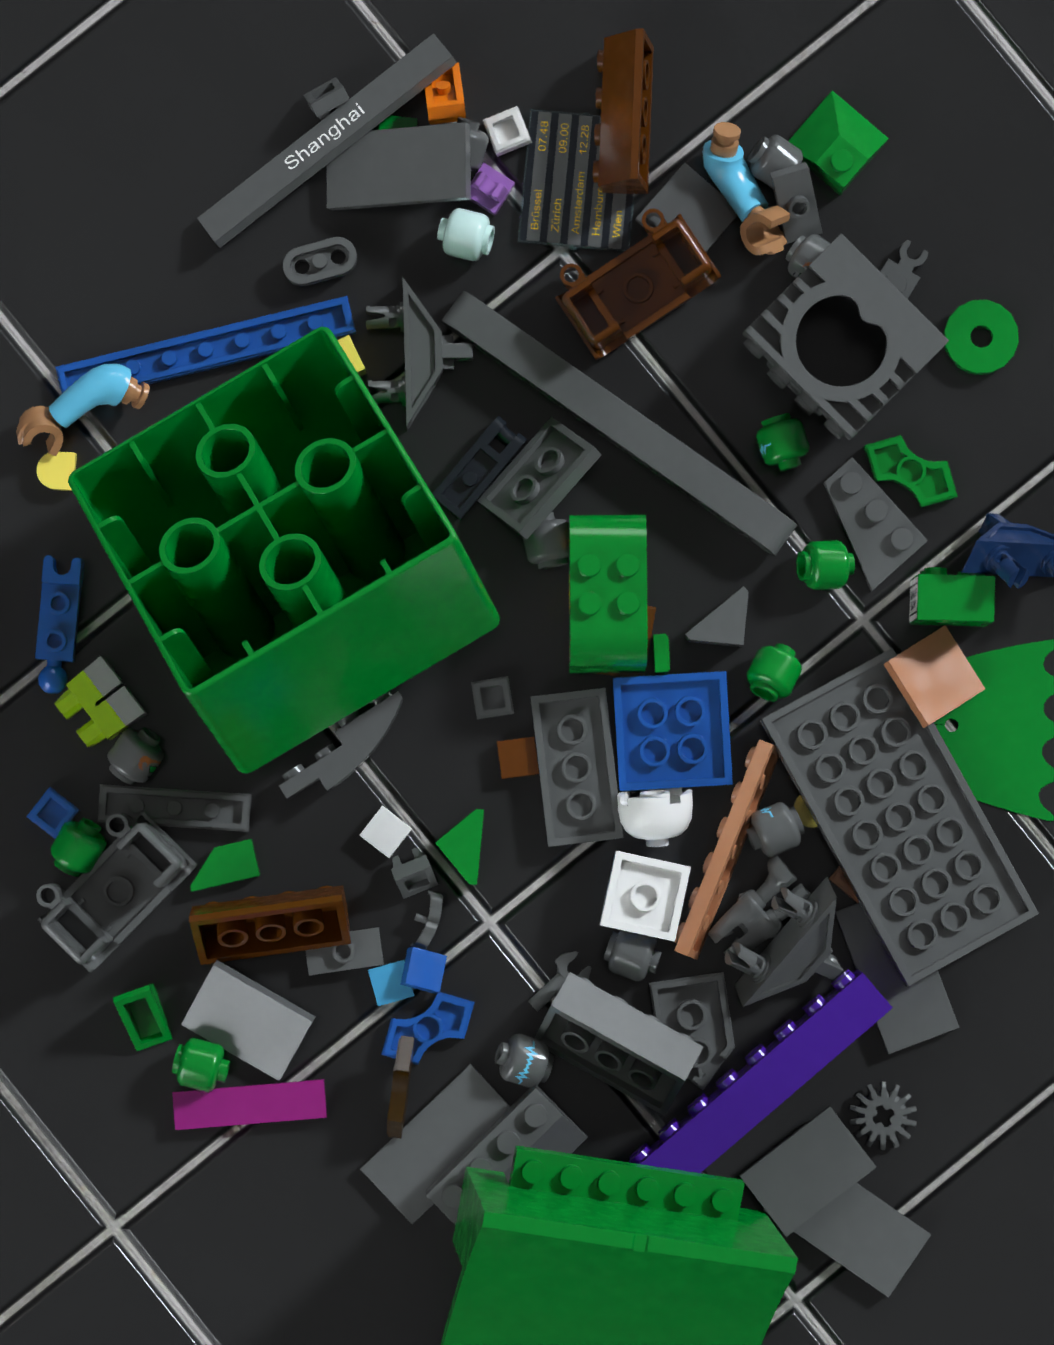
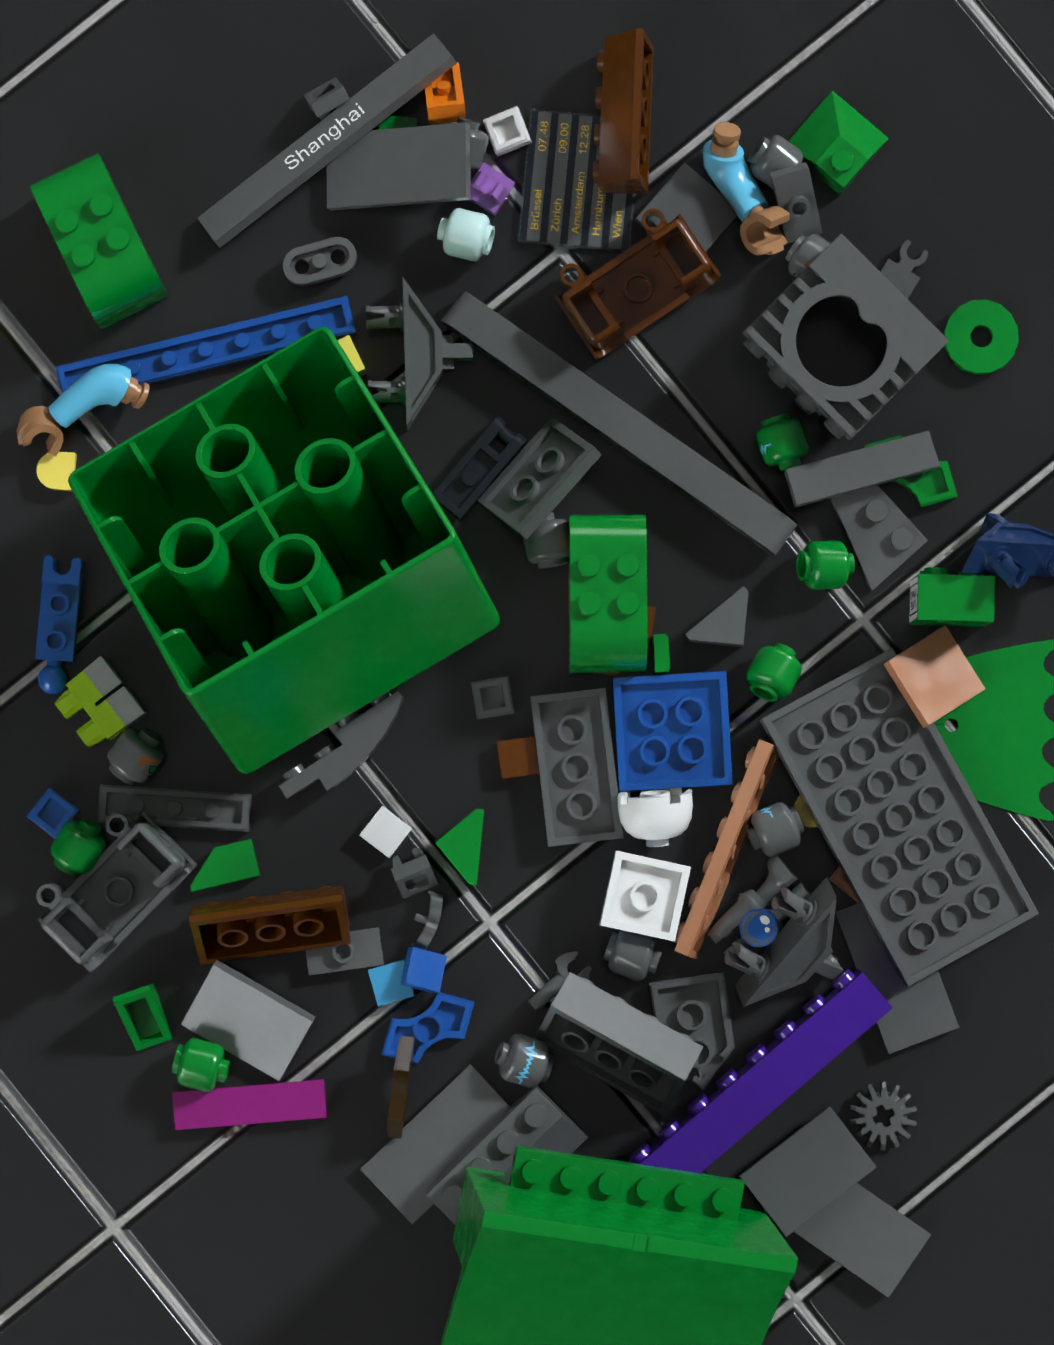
(98, 241): none -> green brick
(759, 927): none -> blue tile
(861, 468): none -> dark grey tile

